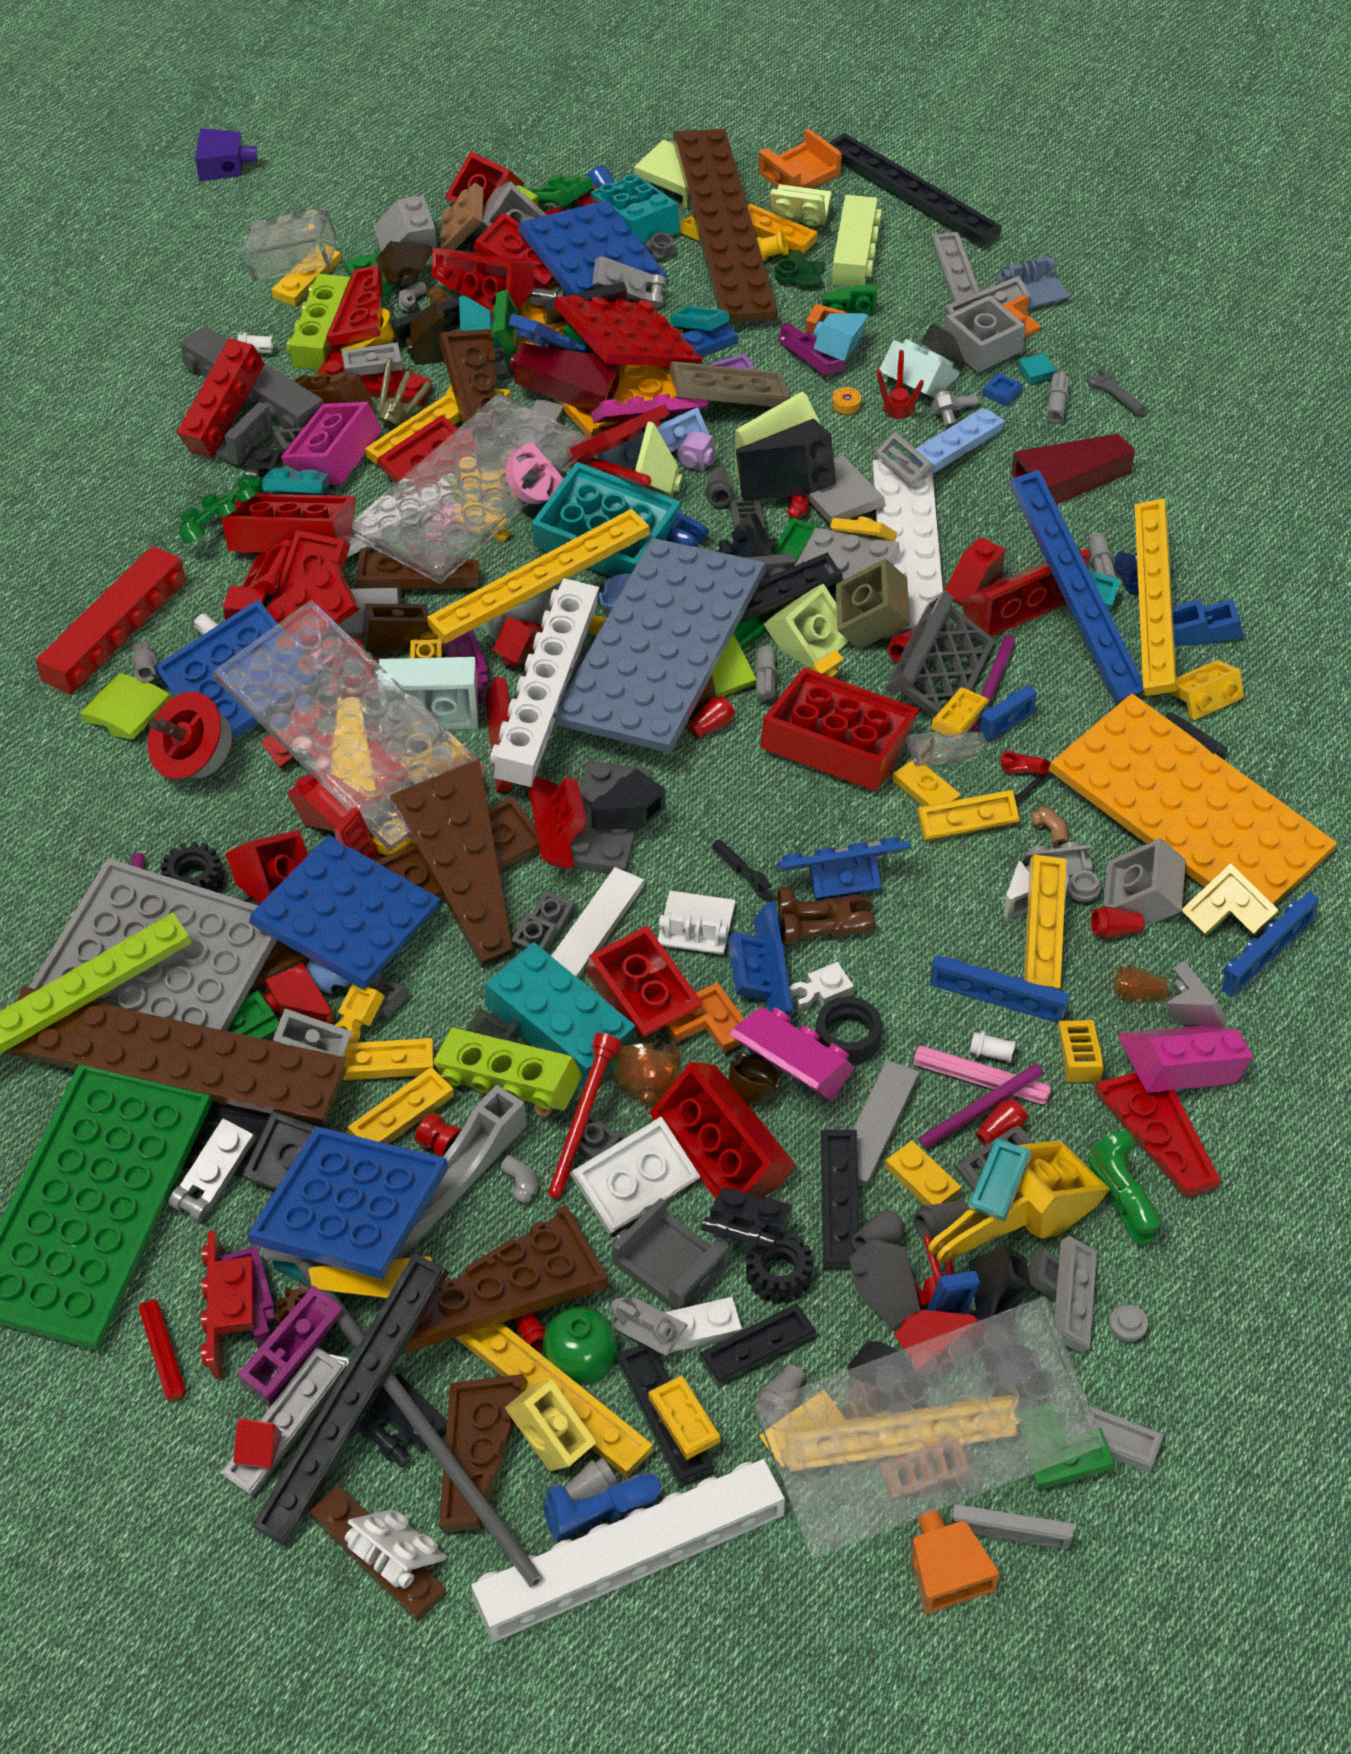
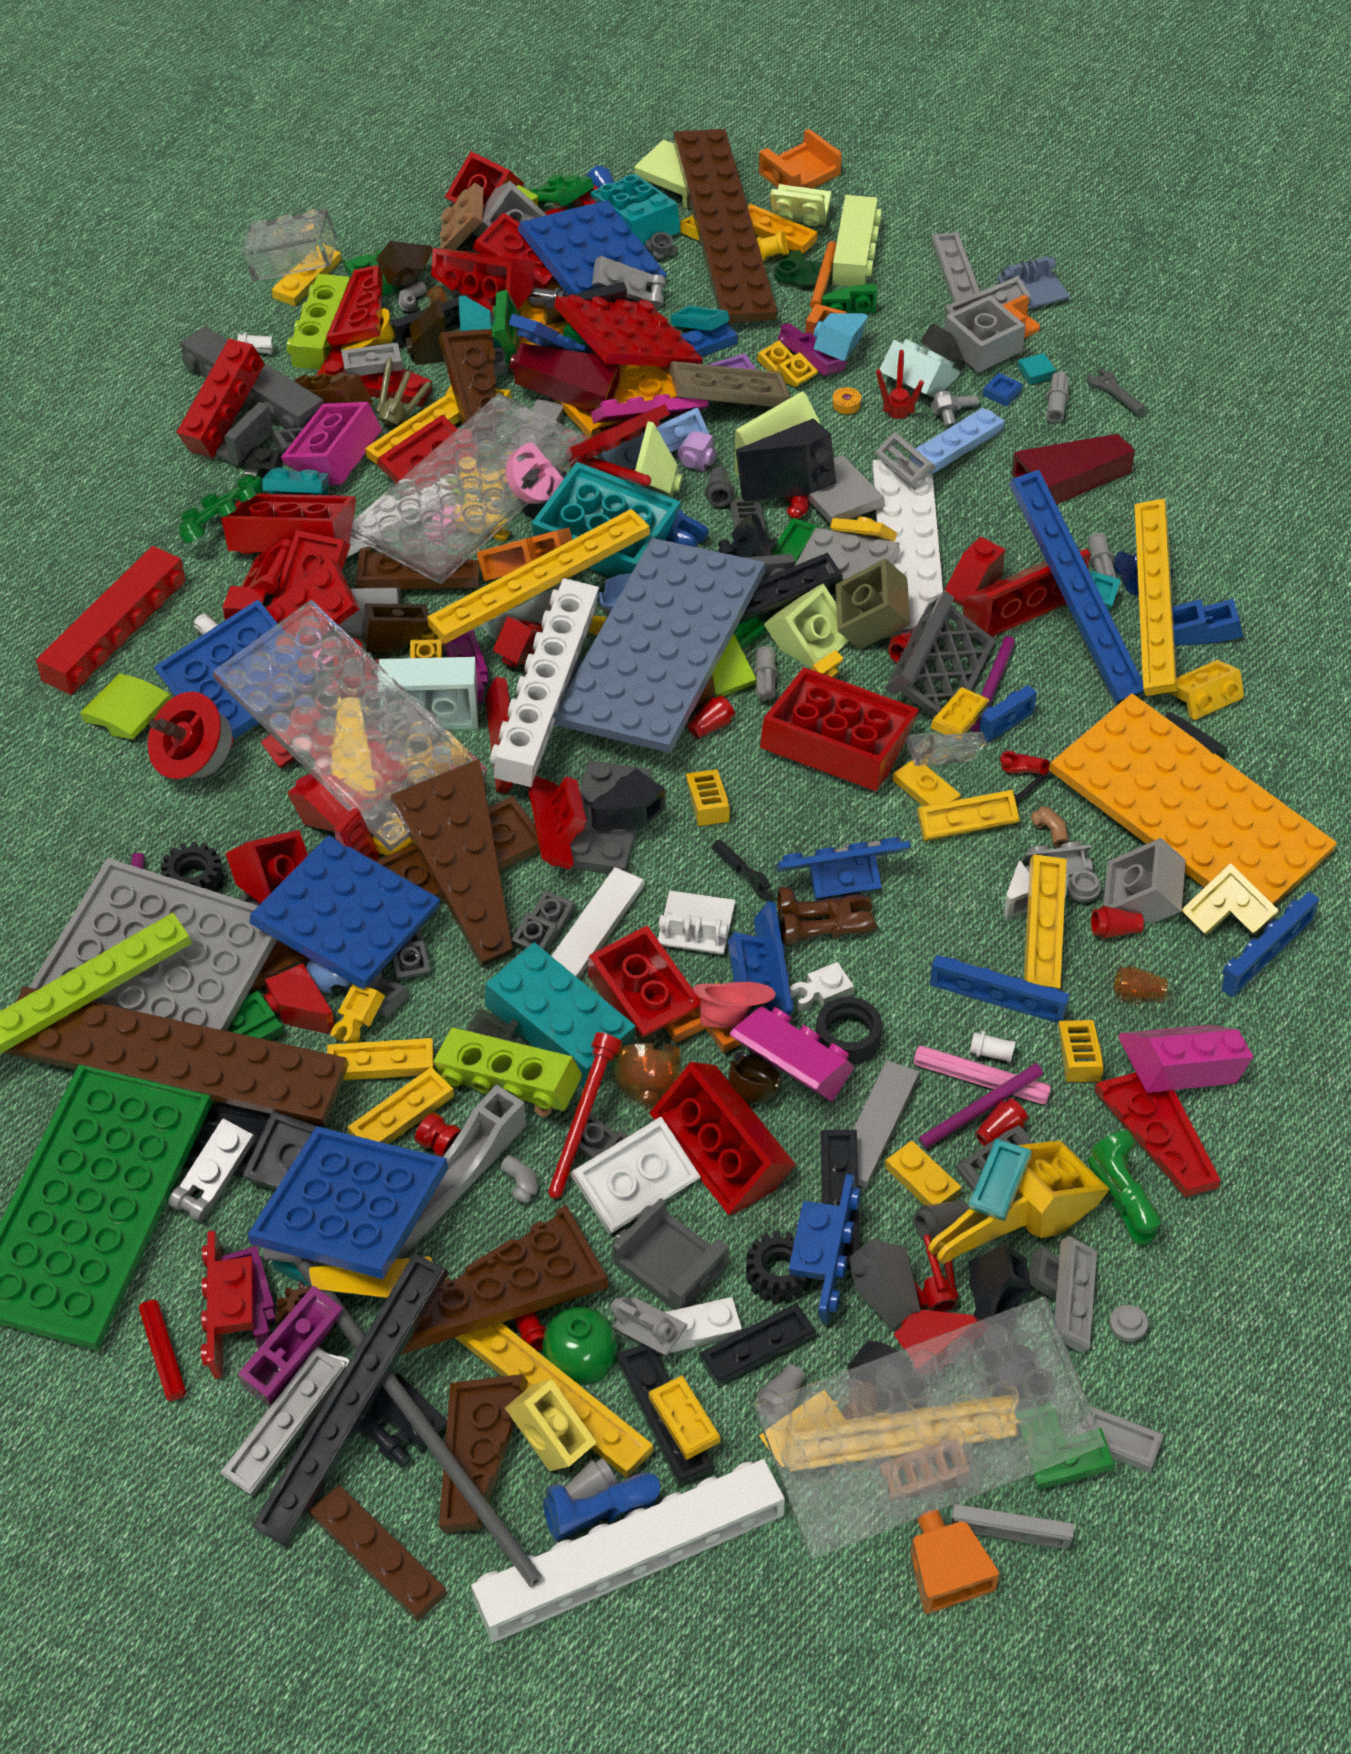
(143, 662): light grey axle -> none
(222, 154): dark purple torso -> none
(256, 1443): red slope -> none
(311, 1034): light grey slope -> none
(392, 1546): white hinge -> none
(406, 222): light grey slope -> none
(411, 959): none -> dark grey slope
(508, 557): none -> orange slope
(708, 813): none -> yellow slope
(730, 1003): none -> coral piece
(747, 1218): black plate -> none
(794, 368): none -> yellow slope
(821, 1244): none -> blue bracket
(824, 274): none -> orange bar
(883, 1226): dark grey cone -> none
(916, 190): black plate -> none
(954, 1293): blue tile -> none
(1195, 1002): light grey slope -> none

